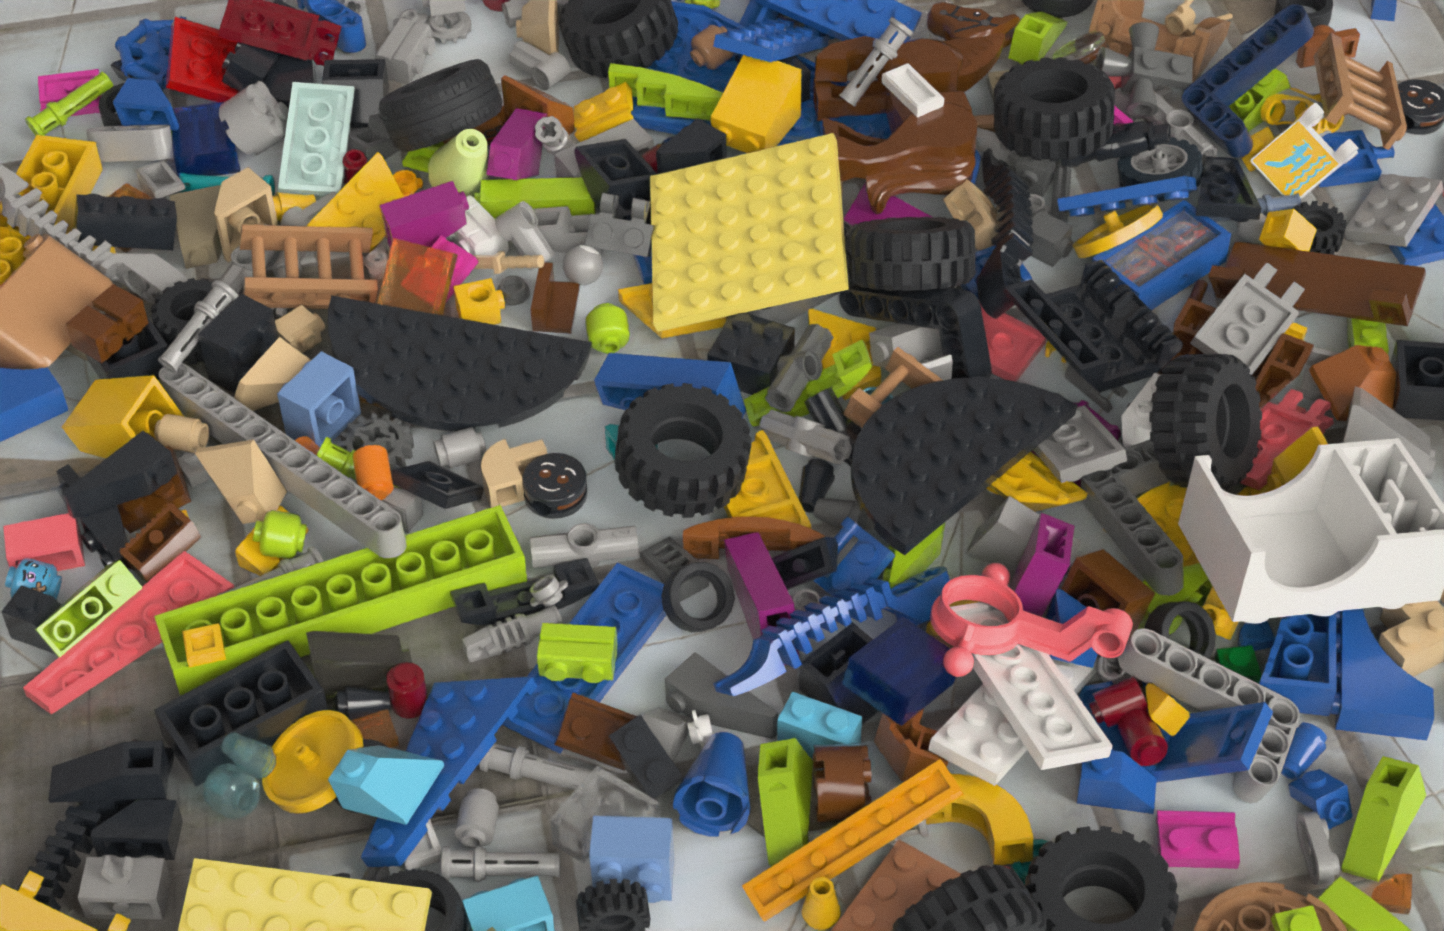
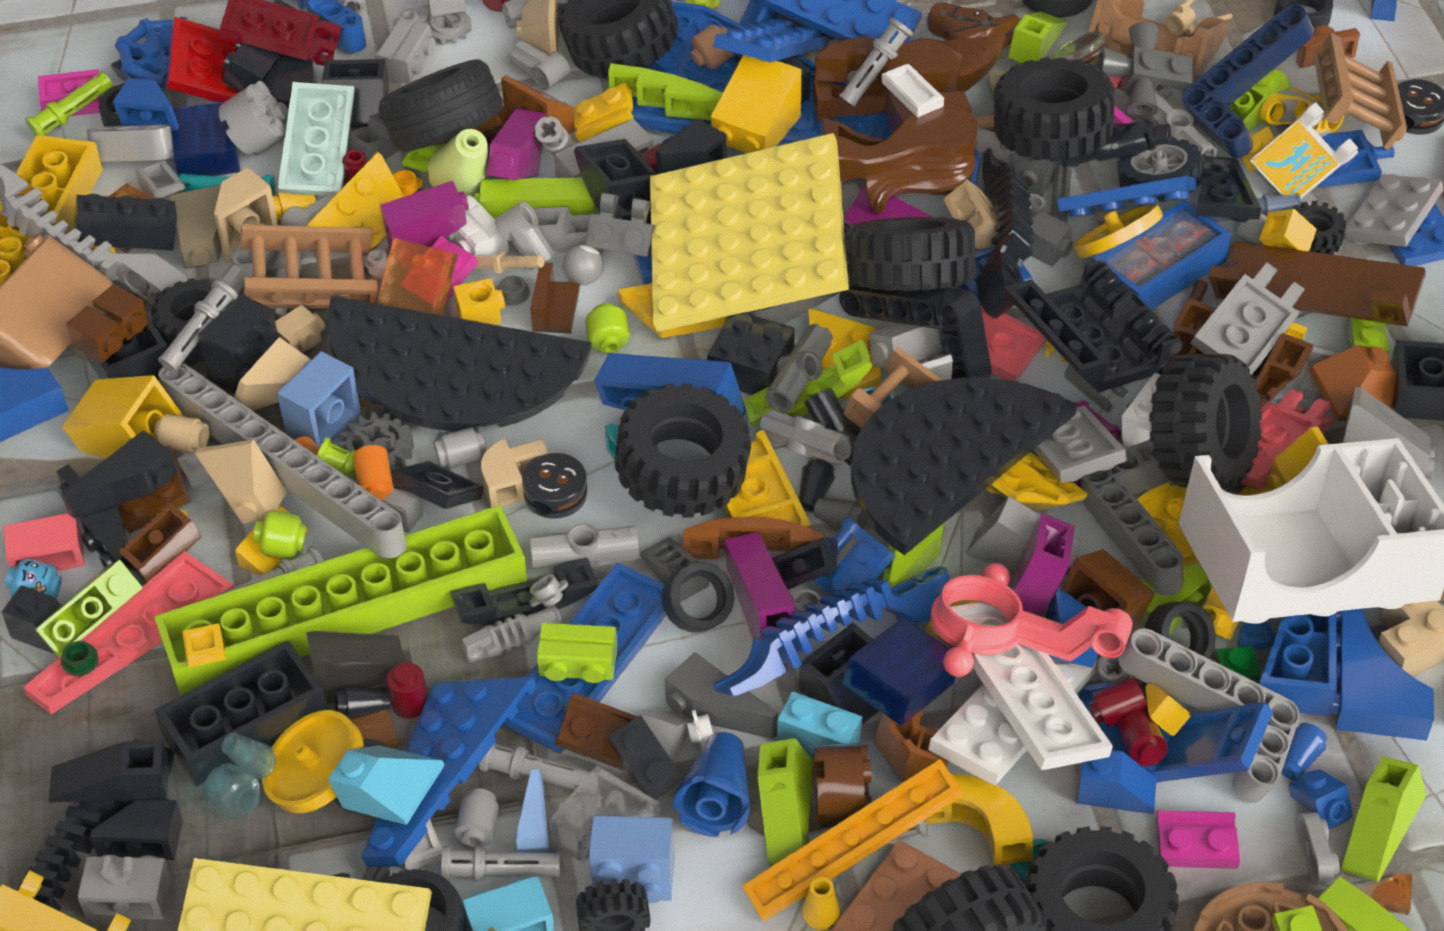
(74, 653): none -> dark green plate
(532, 825): none -> light blue slope

